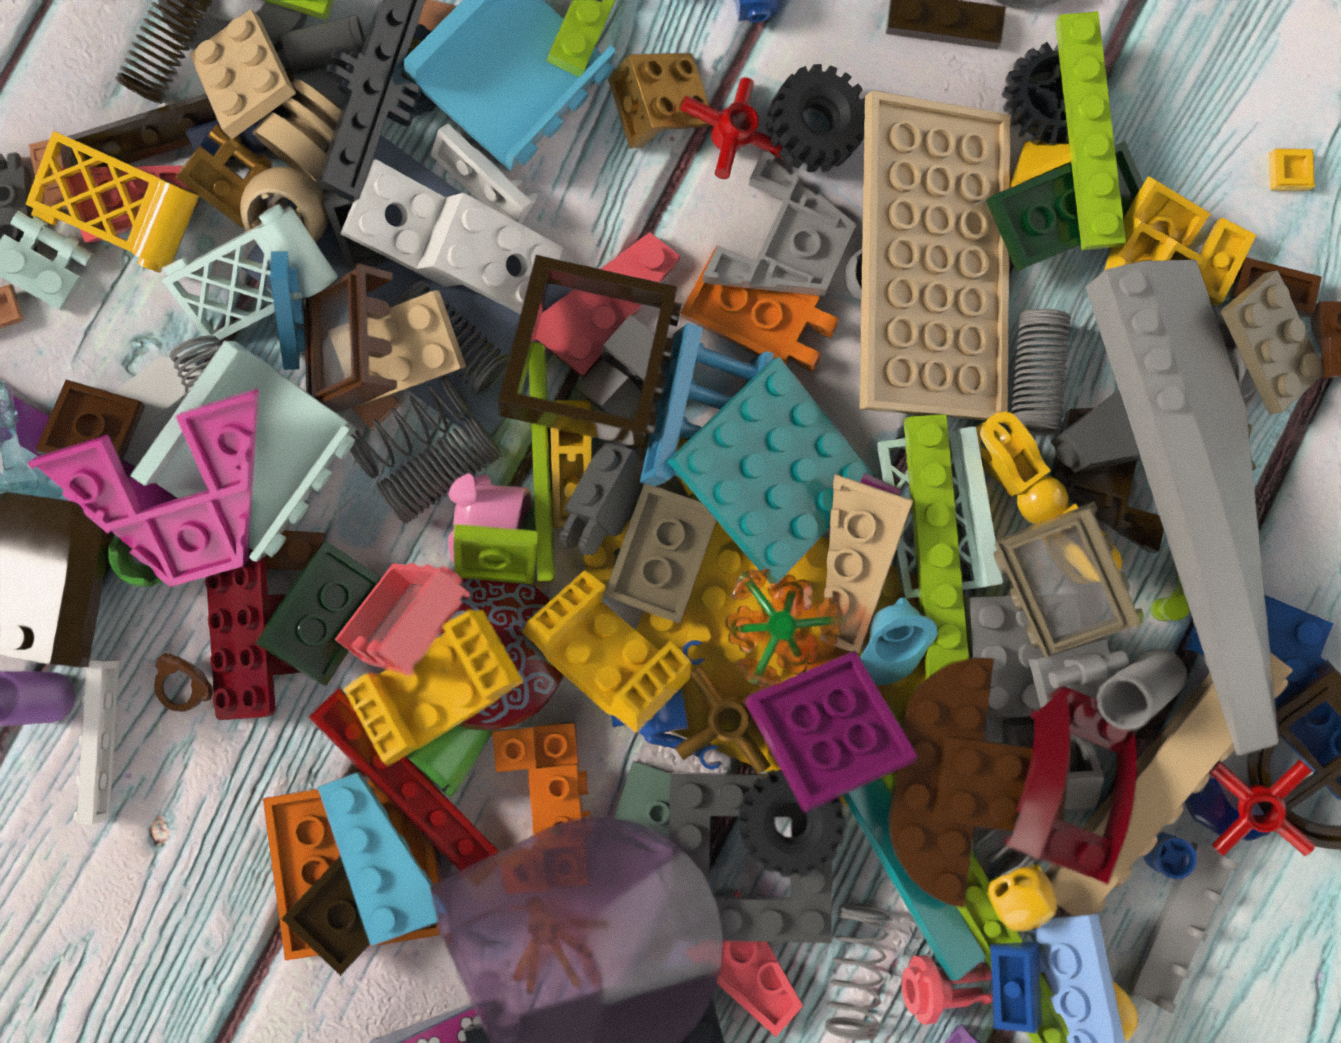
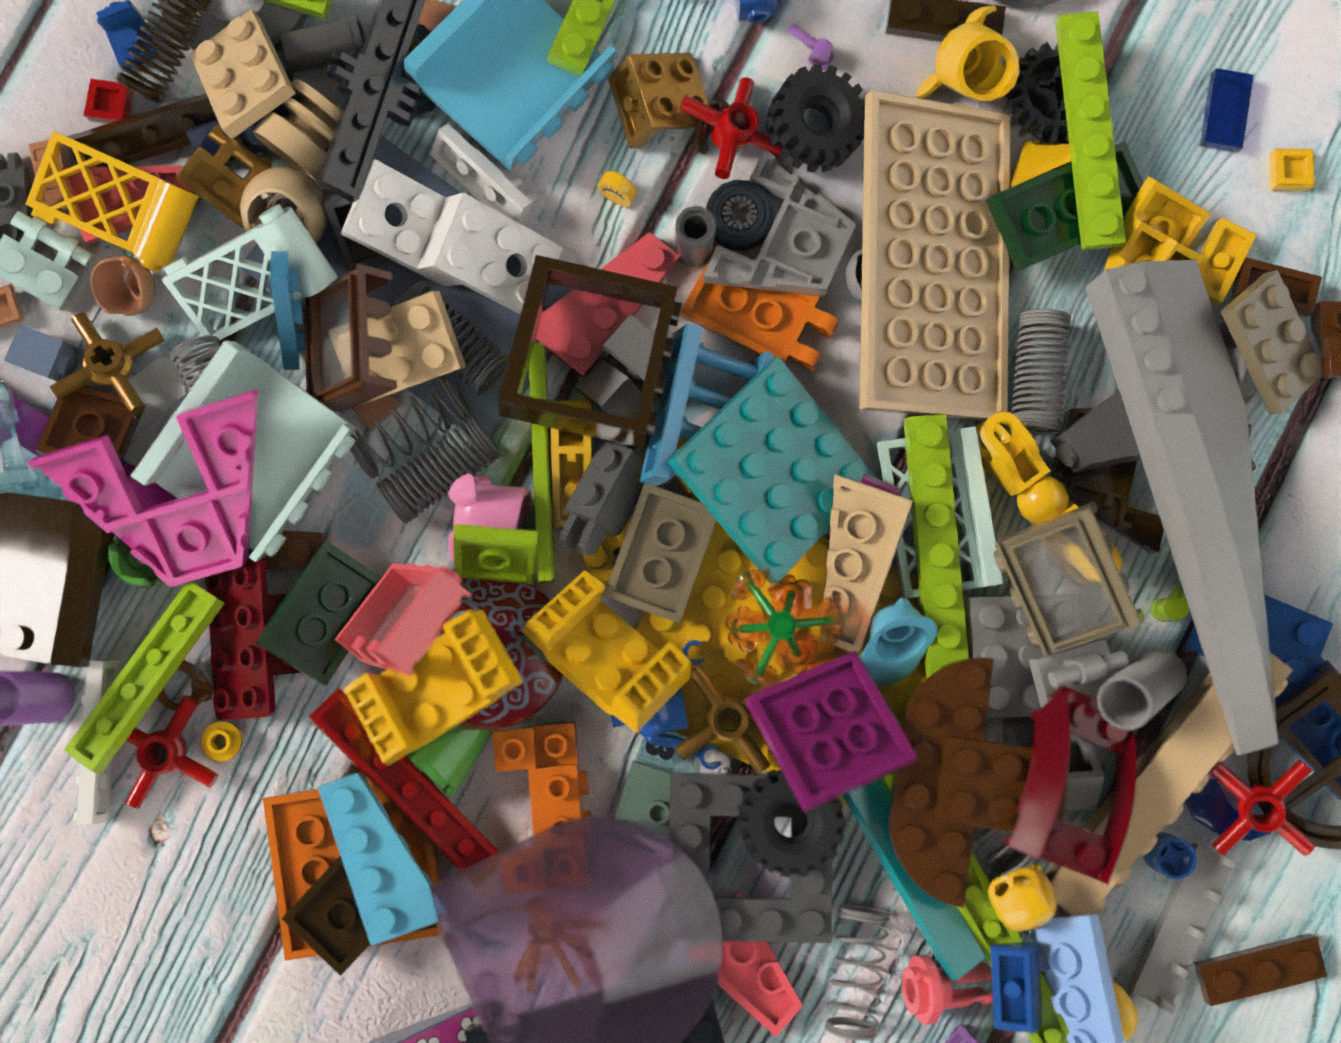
(42, 354): none -> sand blue brick
(107, 101): none -> red plate
(113, 375): none -> pearl gold bar
(121, 24): none -> blue bracket
(122, 285): none -> nougat hair
(143, 677): none -> lime plate
(177, 750): none -> red bar
(233, 741): none -> yellow plate
(617, 188): none -> yellow tile
(658, 756): none -> clear light blue tile
(695, 222): none -> dark grey pin
(704, 128): none -> dark brown piece
(743, 196): none -> black bush
(821, 48): none -> medium lavender hand
(971, 61): none -> yellow piece
(1226, 110): none -> clear blue tile
(1260, 969): none -> reddish brown plate

